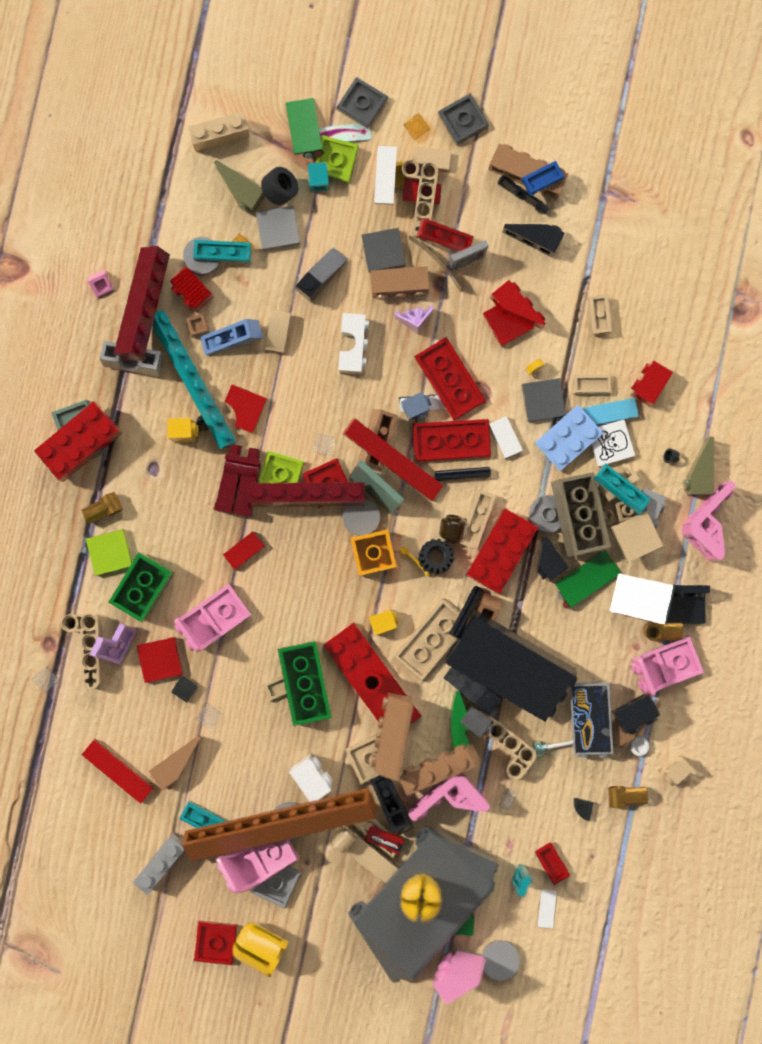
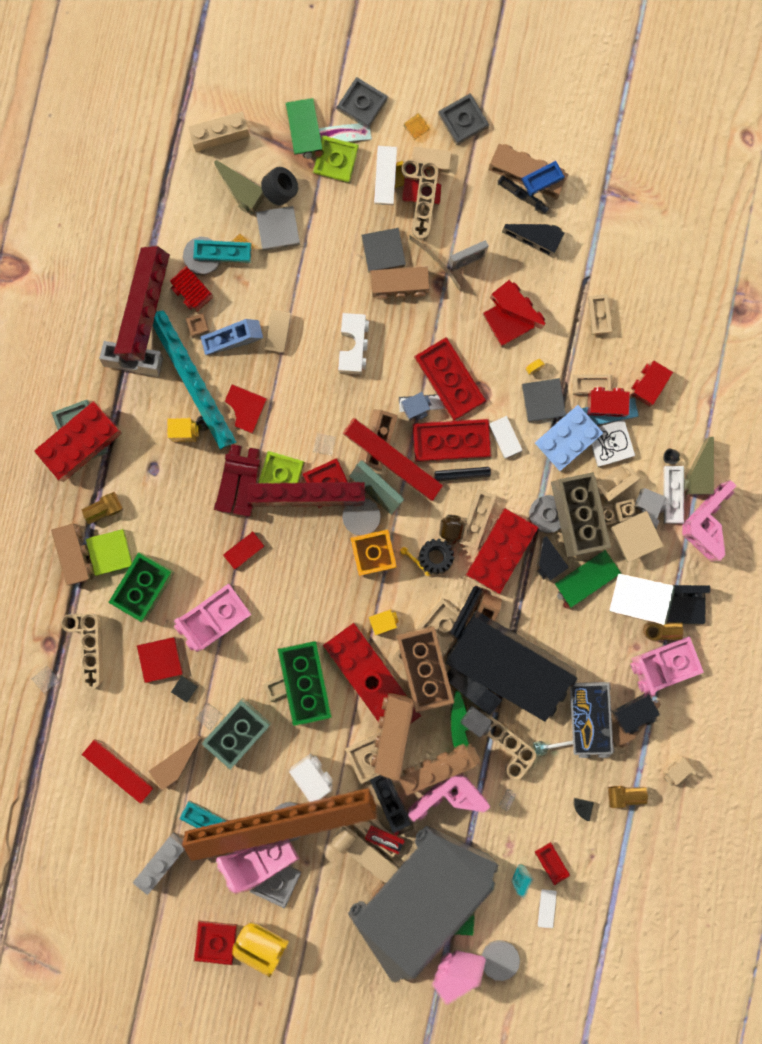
(72, 554): none -> medium nougat brick
(100, 283): bright pink slope -> none
(114, 649): lavender plate -> none
(236, 733): none -> sand green brick
(318, 177): teal panel -> none
(320, 274): slope -> none
(410, 902): yellow cylinder -> none
(414, 318): lavender slope -> none
(425, 669): none -> medium nougat brick
(444, 235): red tile -> none
(608, 403): none -> red brick
(622, 489): teal tile -> none
(639, 746): white tile -> none
(674, 494): none -> white tile

